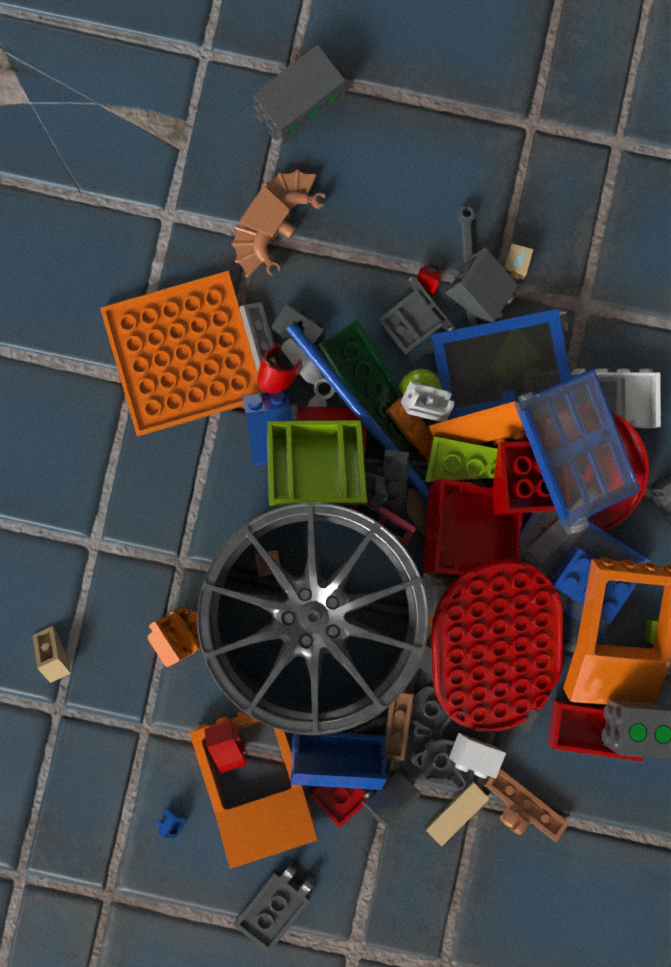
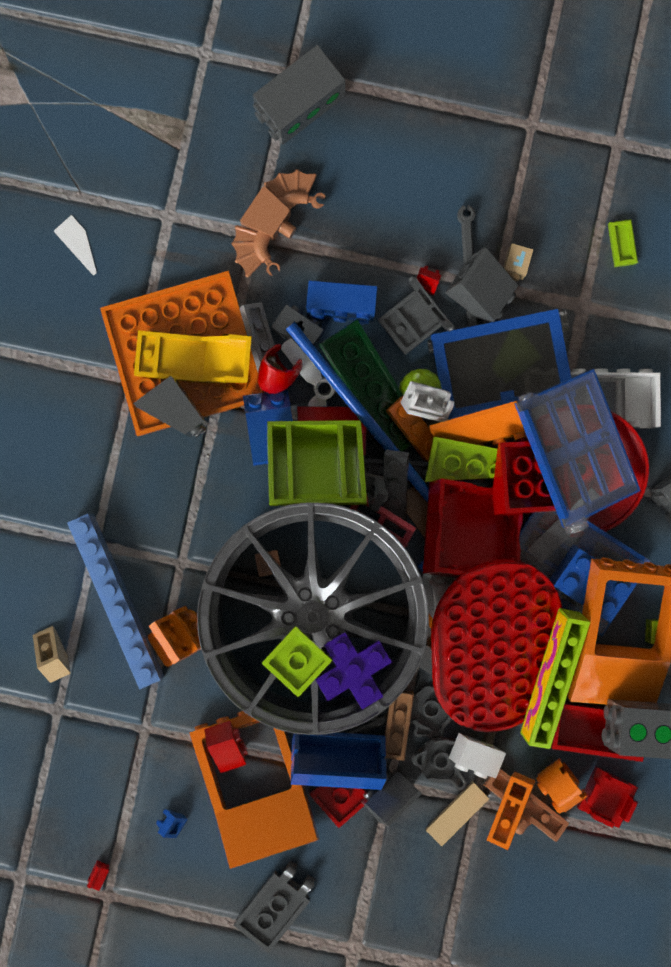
(76, 240): none -> white sticker
(98, 875): none -> red piece
(116, 600): none -> medium blue brick
(174, 407): none -> dark grey slope
(193, 357): none -> yellow windscreen
(297, 661): none -> lime plate
(341, 301): none -> blue brick
(353, 670): none -> dark purple plate
(511, 810): none -> orange slope
(554, 678): none -> lime brick
(561, 786): none -> orange brick
(609, 798): none -> red panel
(622, 243): none -> lime tile

